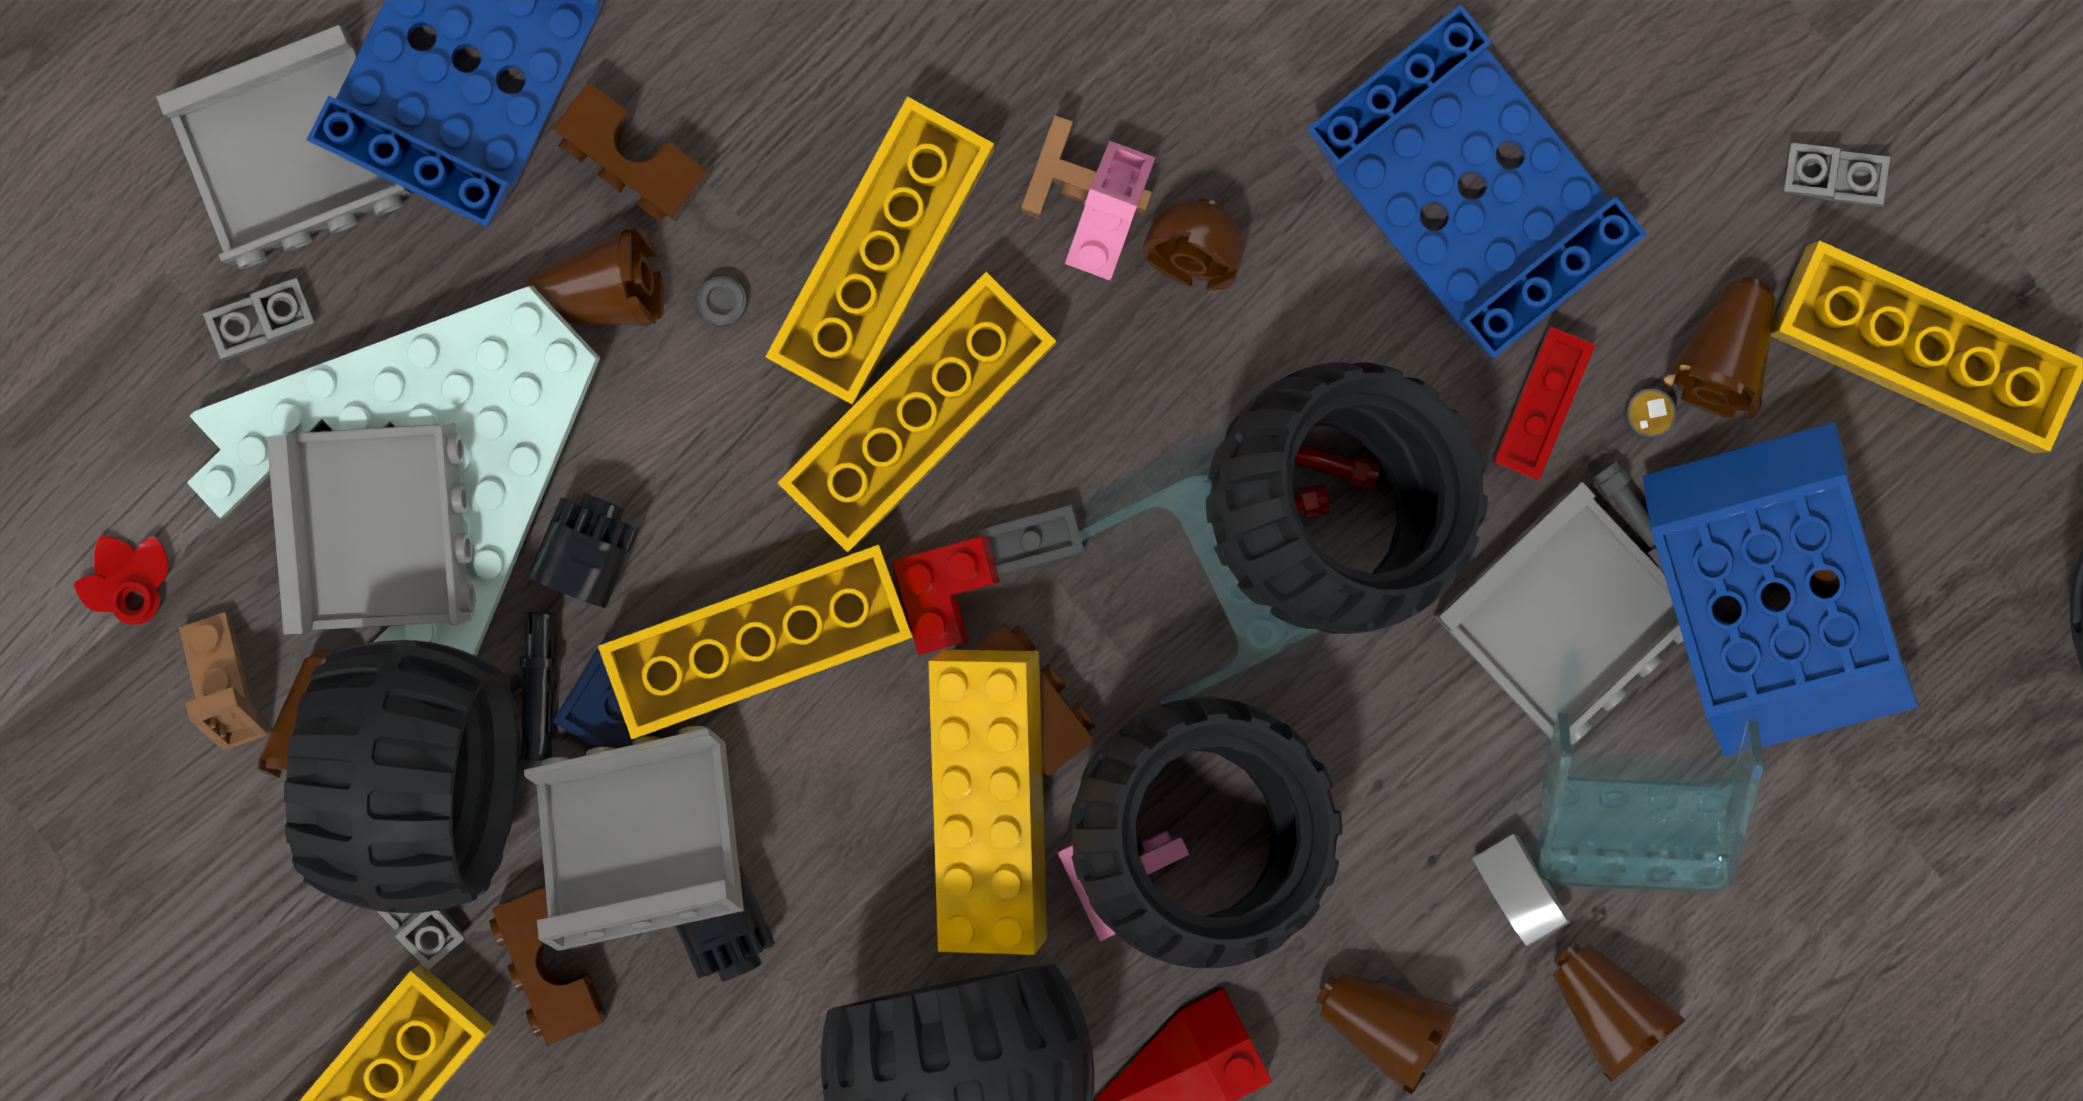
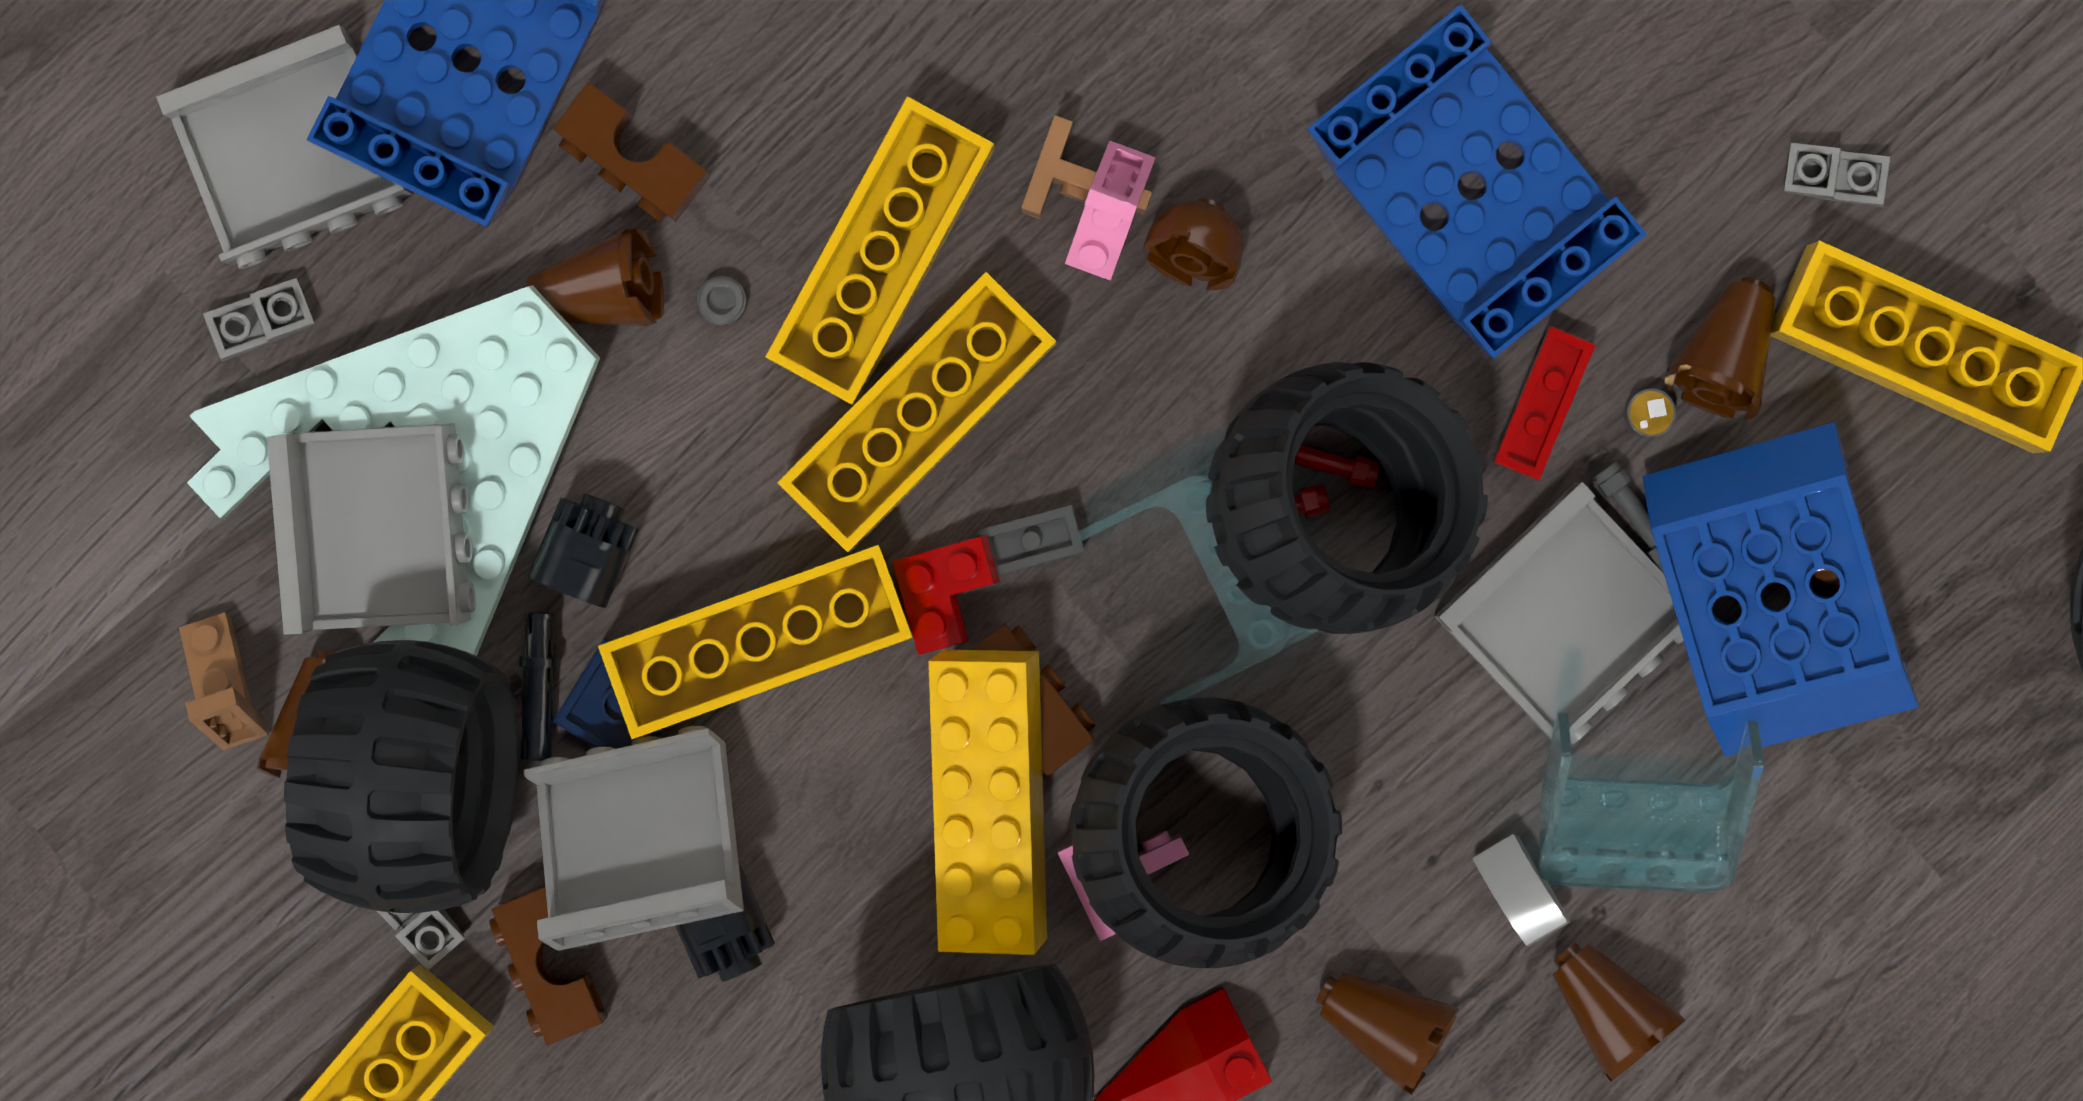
(122, 572): red plate -> none

